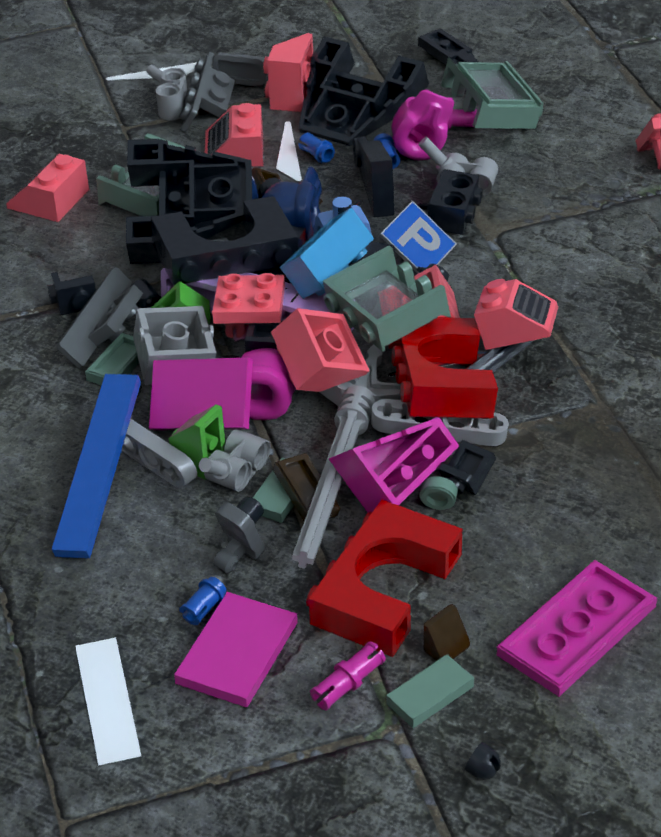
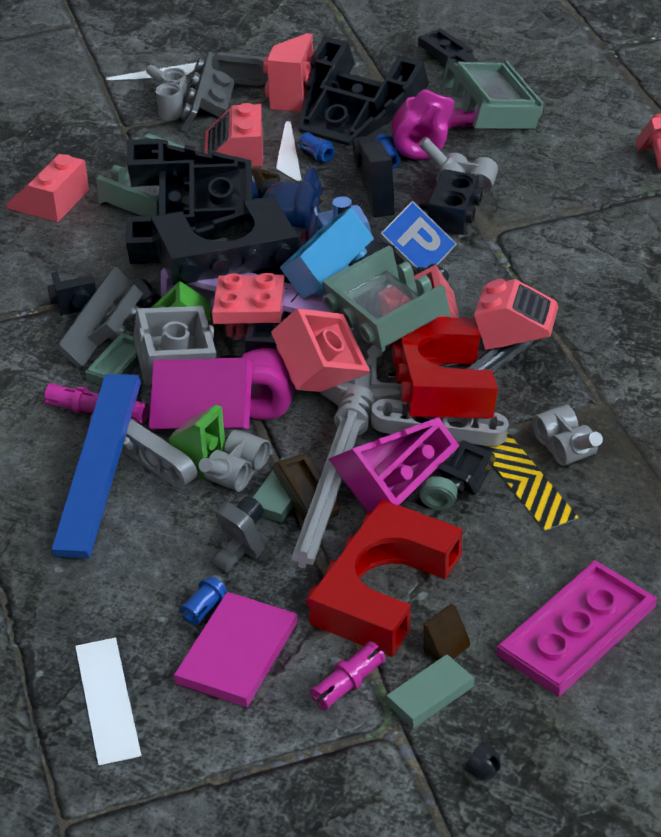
(82, 401): none -> dark pink pin
(530, 484): none -> sticker
(563, 436): none -> light grey beam

